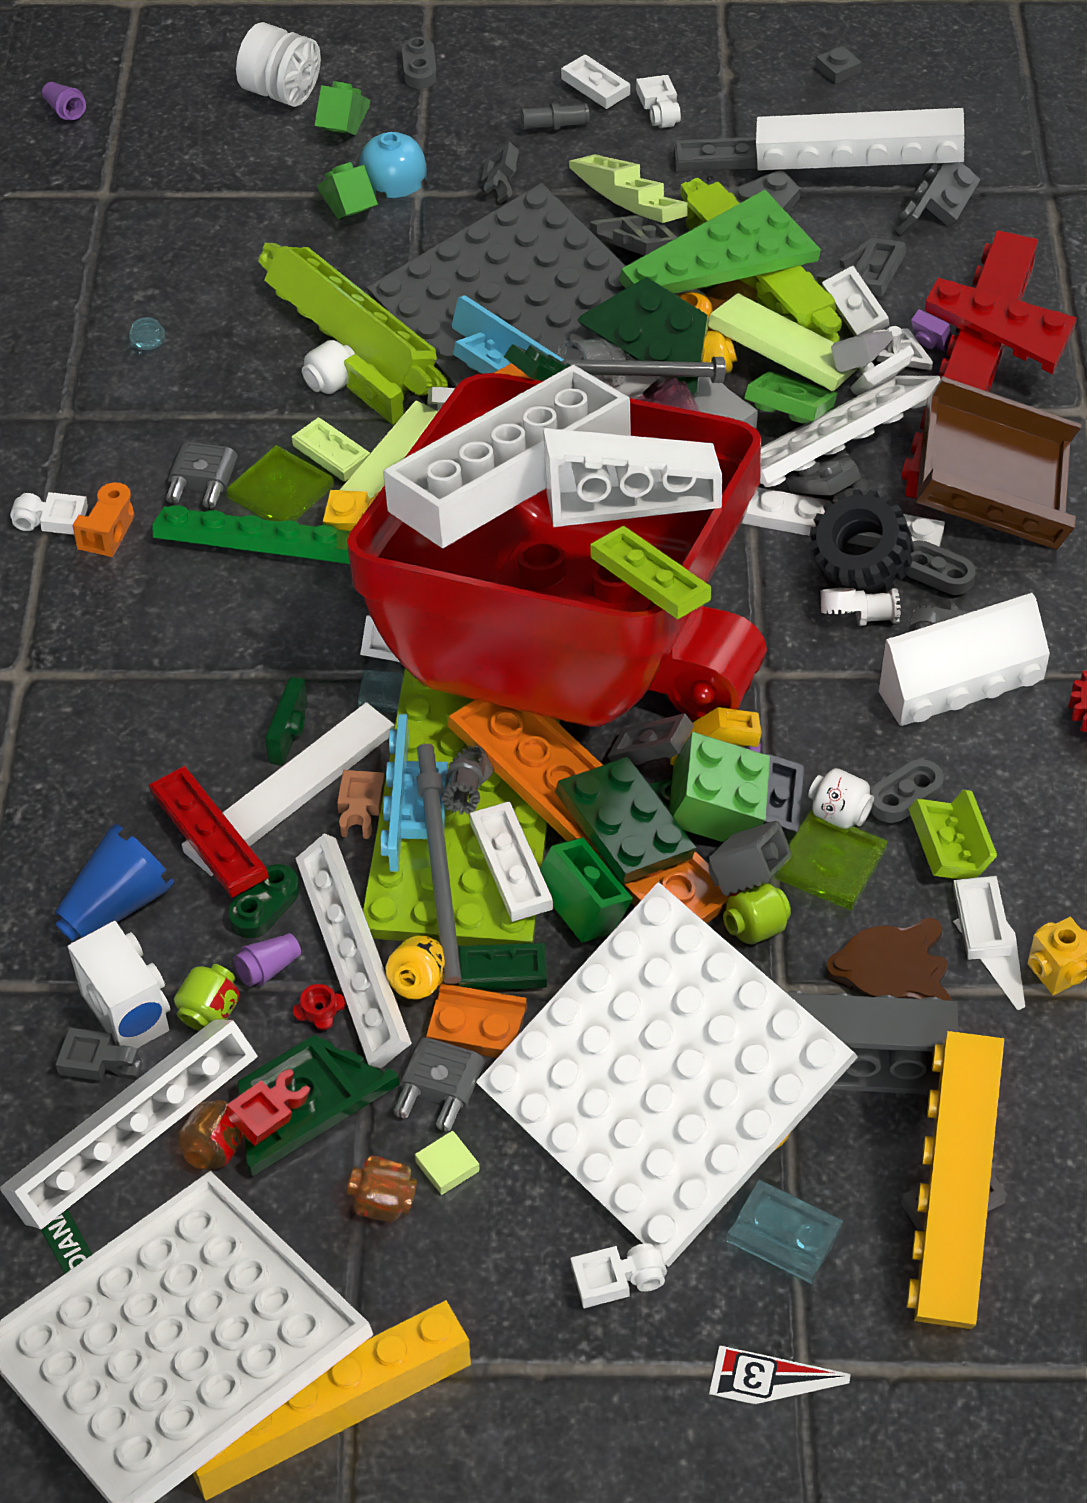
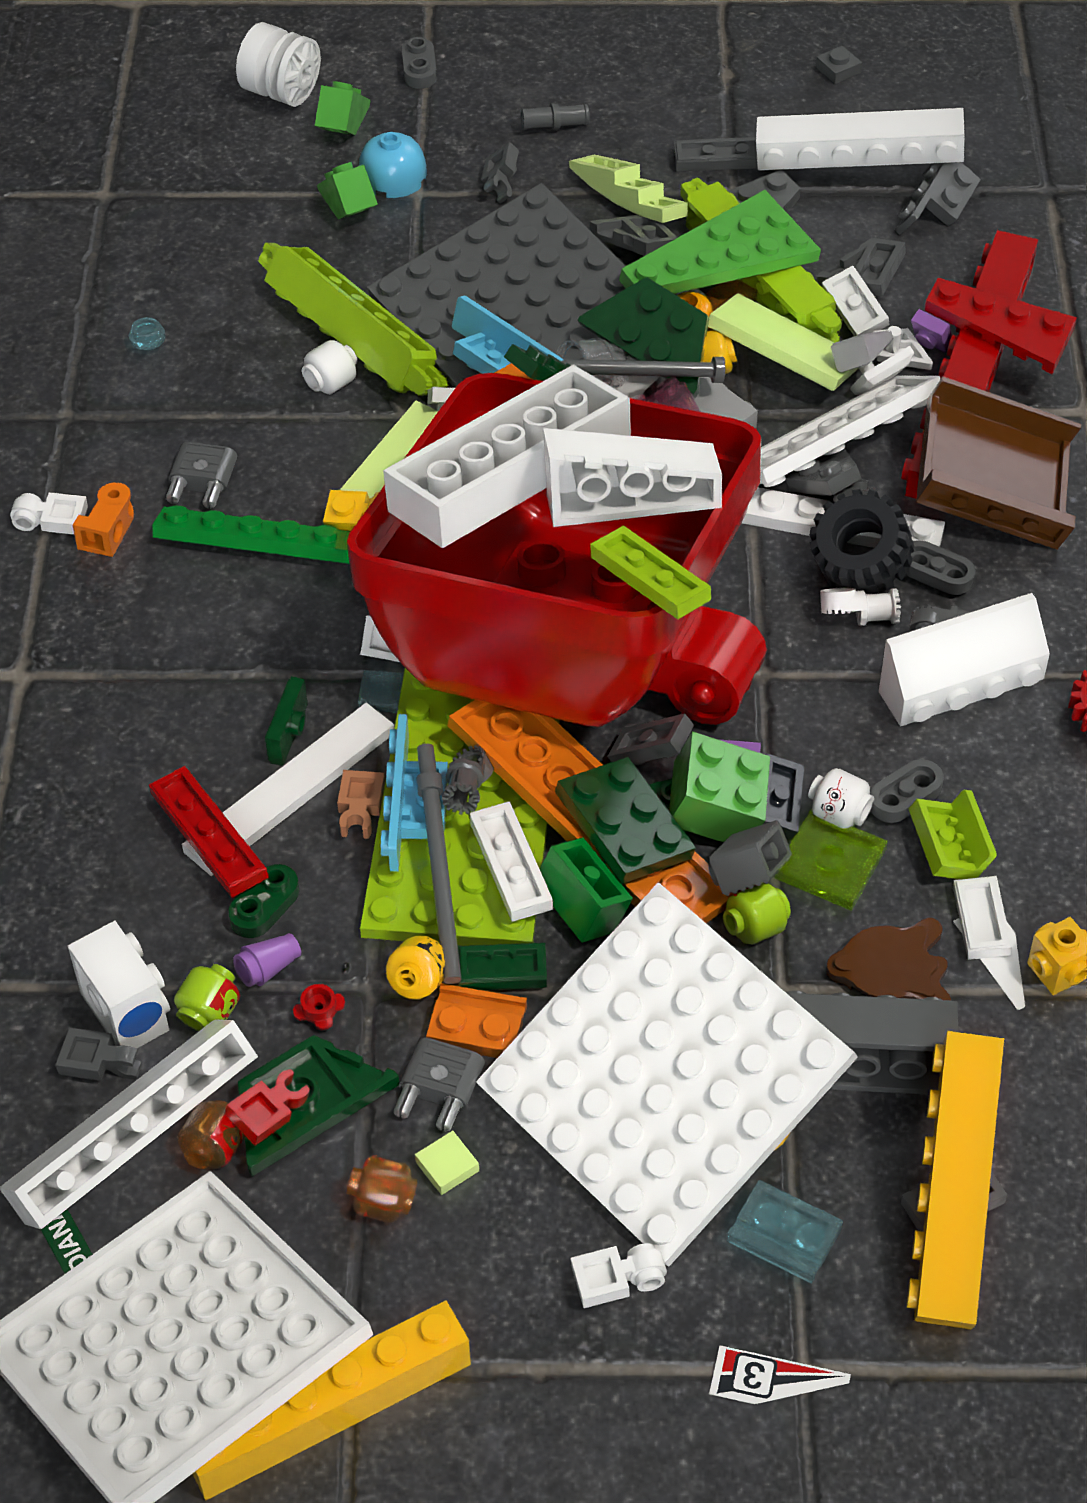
(65, 100): medium lavender cone -> none
(111, 886): blue cone -> none
(280, 486): clear neon green tile -> none
(330, 448): yellowish green plate -> none
(353, 952): white plate -> none
(374, 389): lime plate -> none
(595, 81): white plate -> none
(660, 97): white plate -> none
(730, 726): yellow slope -> none
(797, 398): bright green plate -> none

